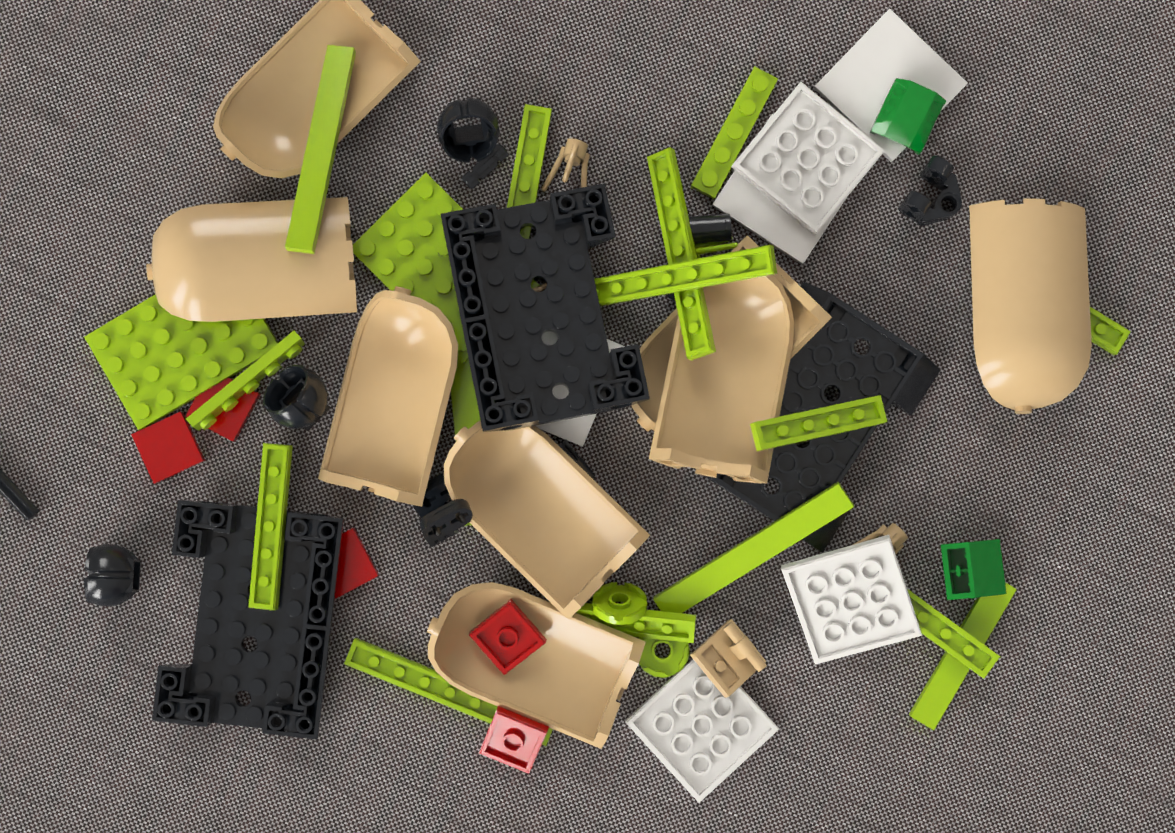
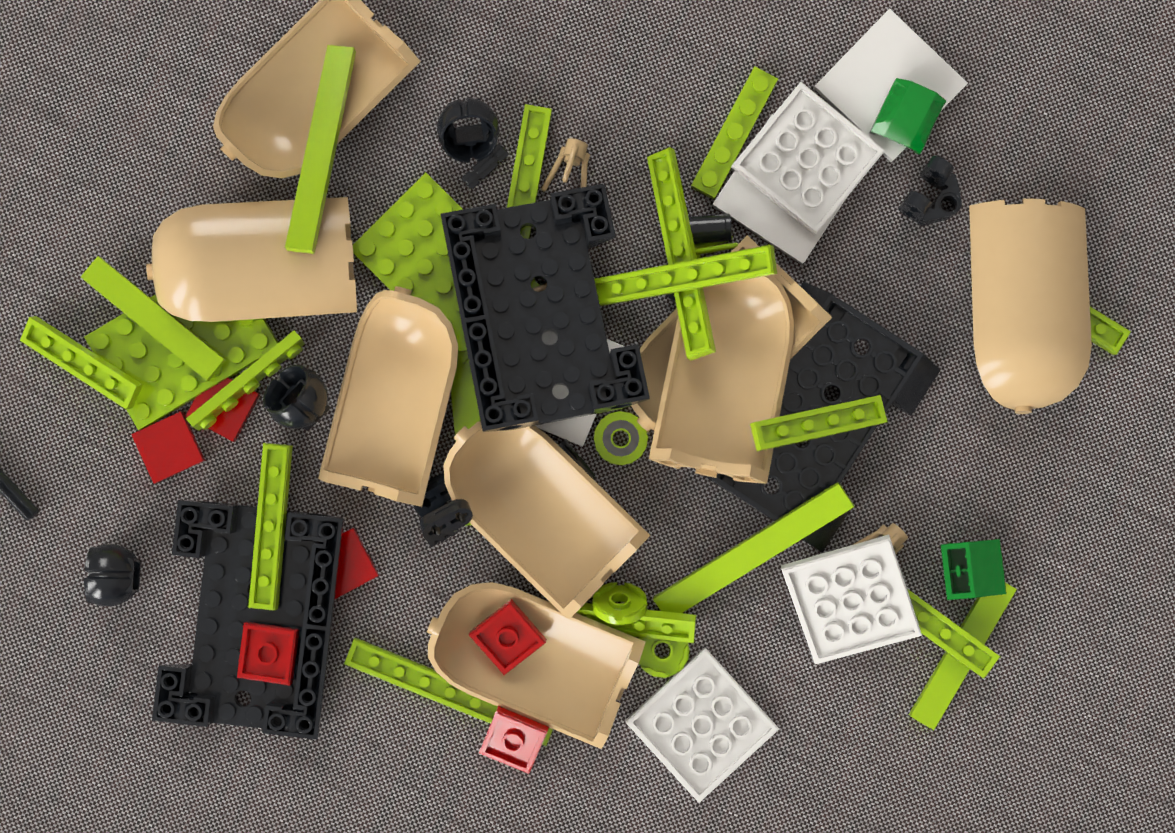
(81, 362): none -> lime plate
(153, 318): none -> lime tile
(268, 653): none -> red tile
(604, 438): none -> lime tile
(728, 658): tan plate -> none

